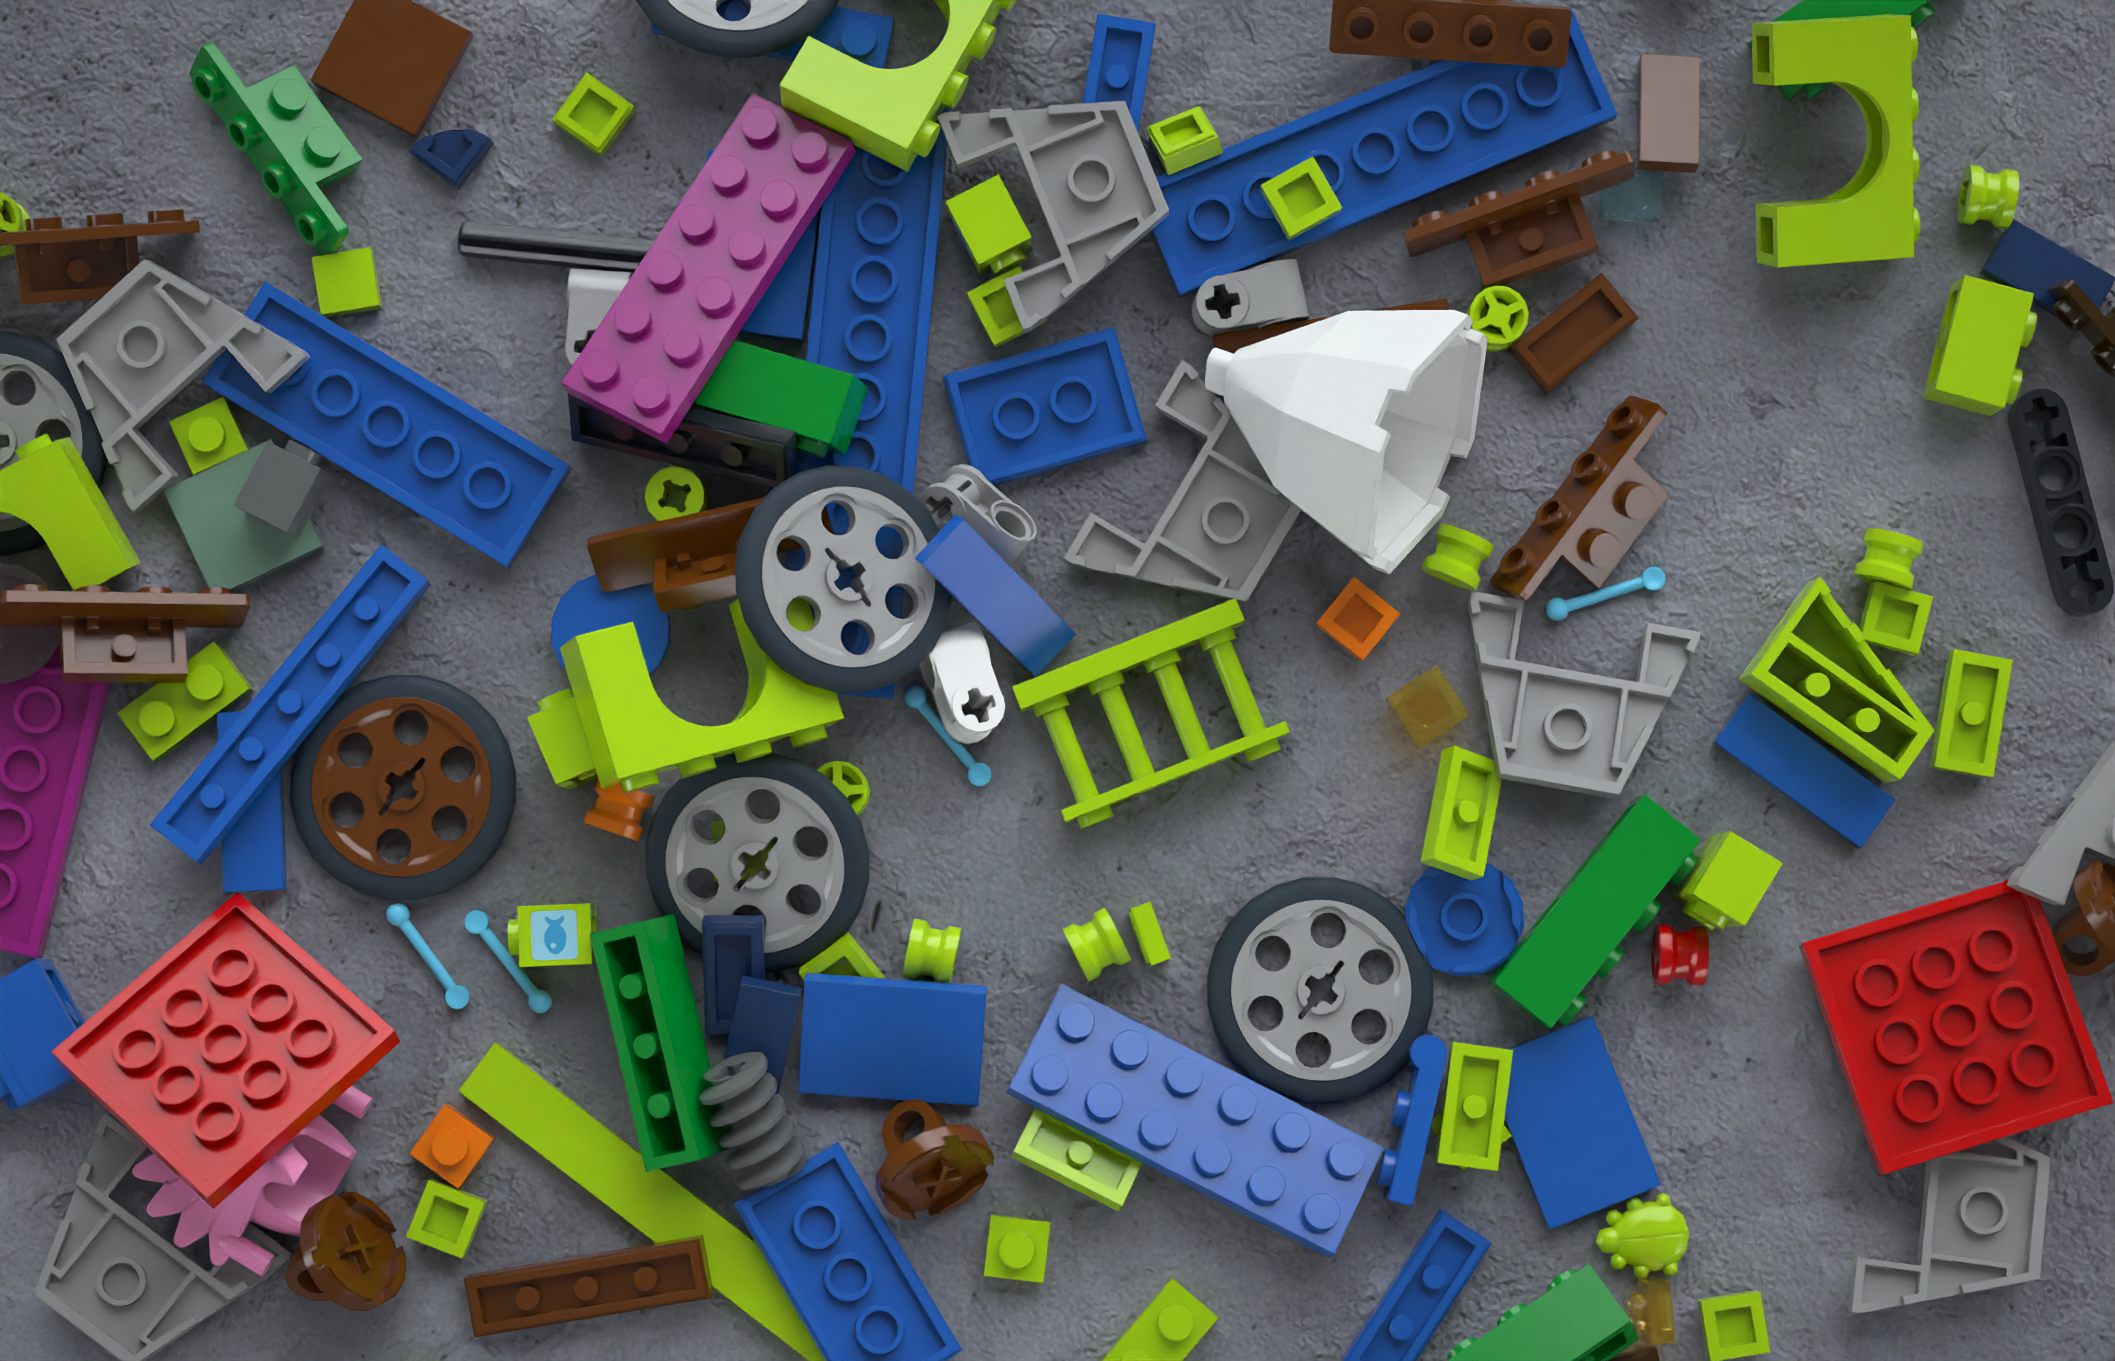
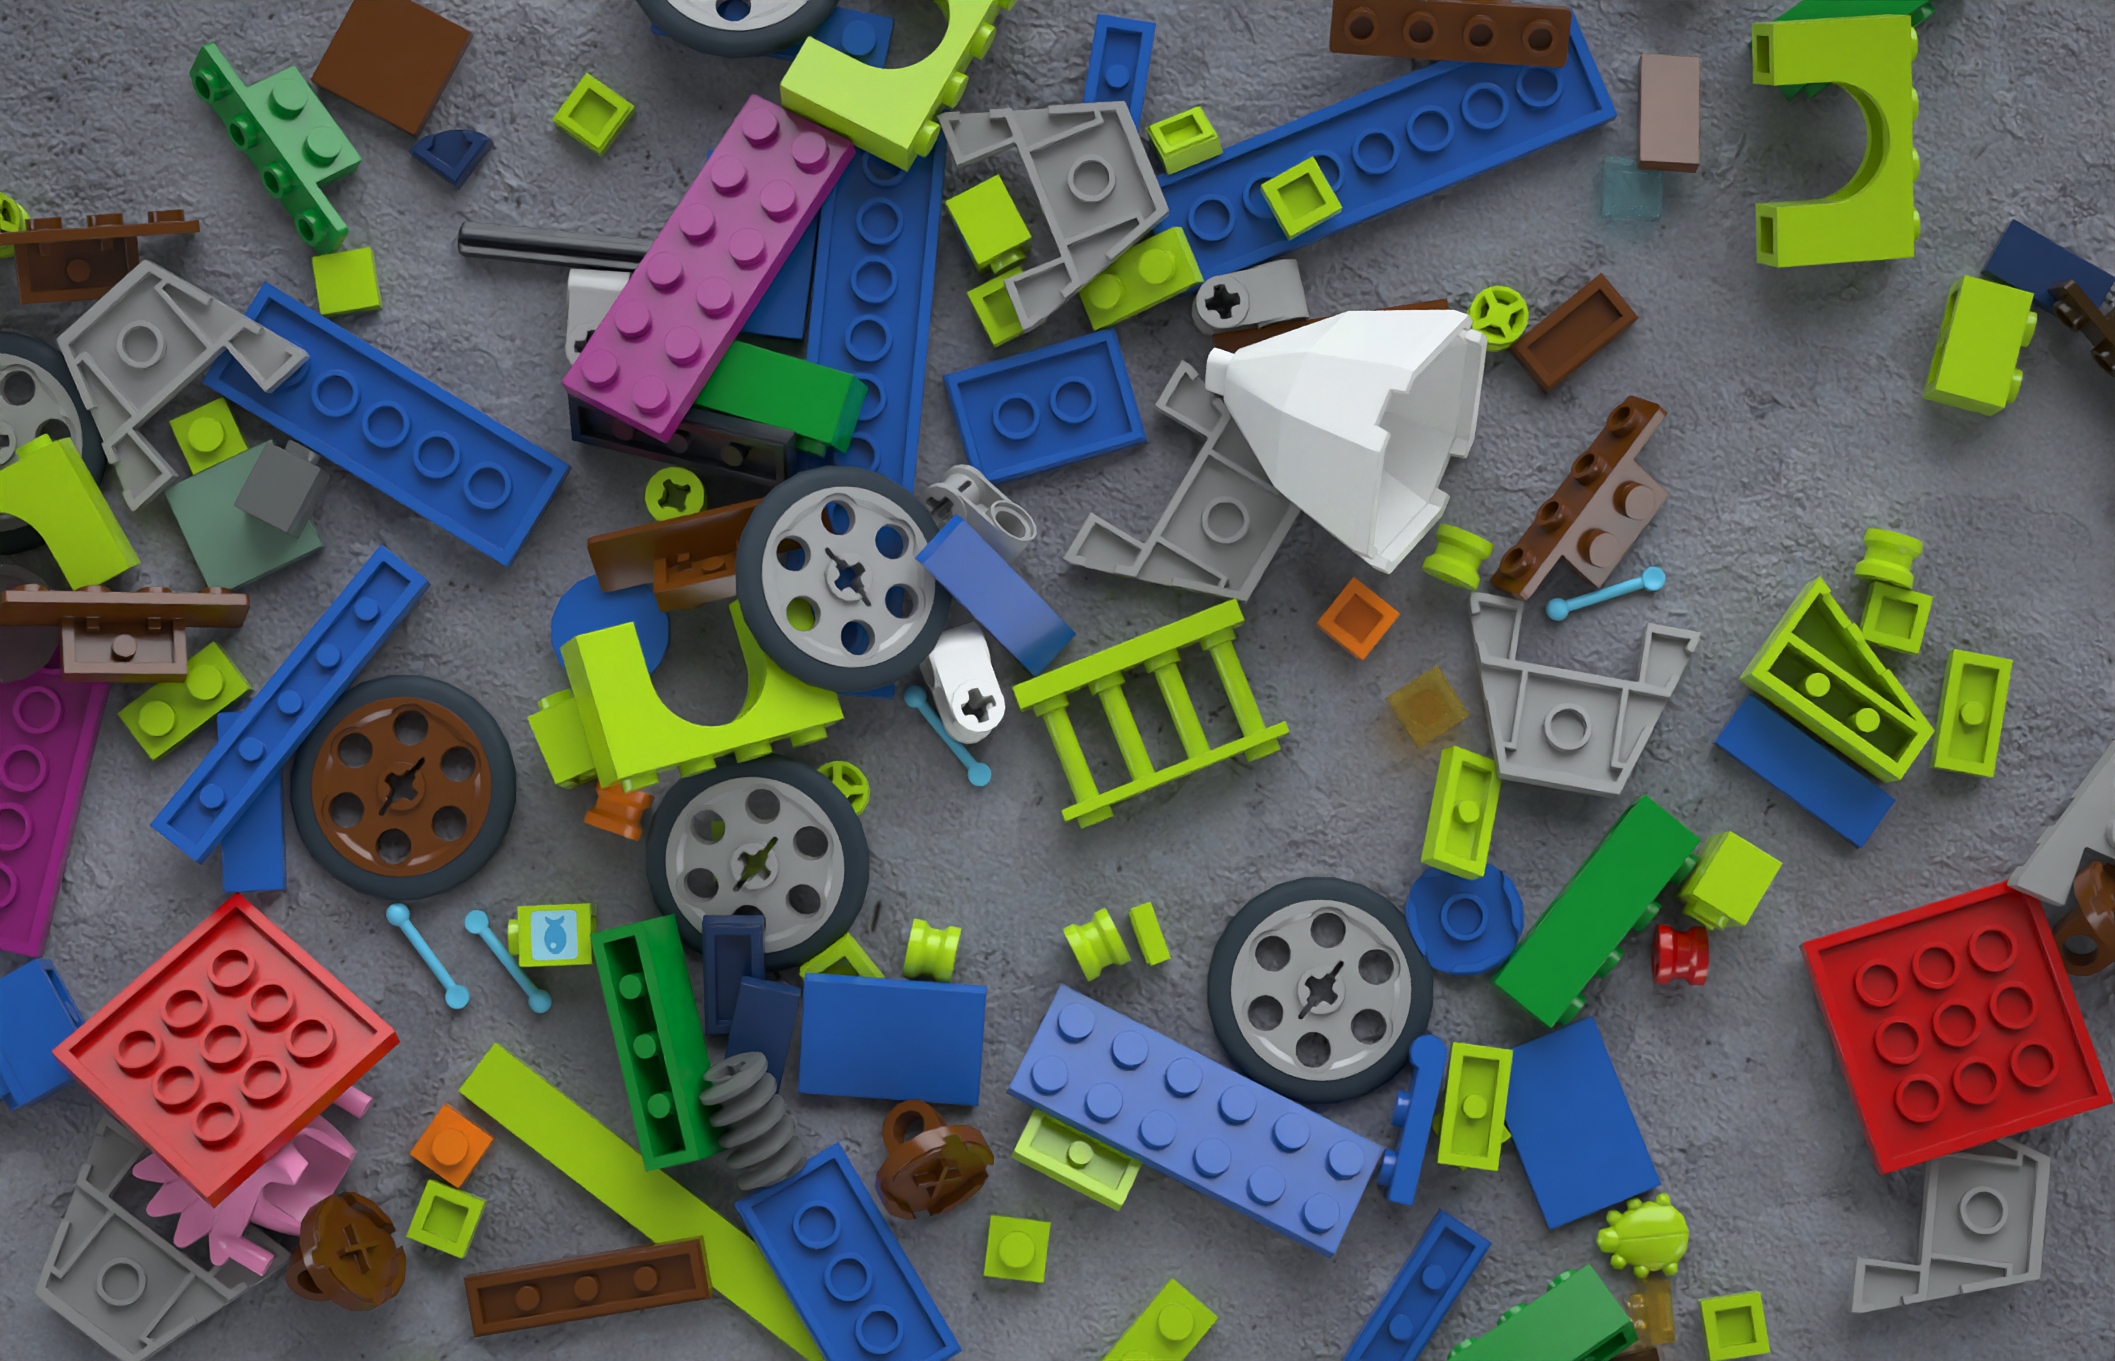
(1141, 279): none -> lime plate
(1527, 228): reddish brown bracket -> none
(1987, 196): lime wheel -> none
(2071, 500): black beam -> none

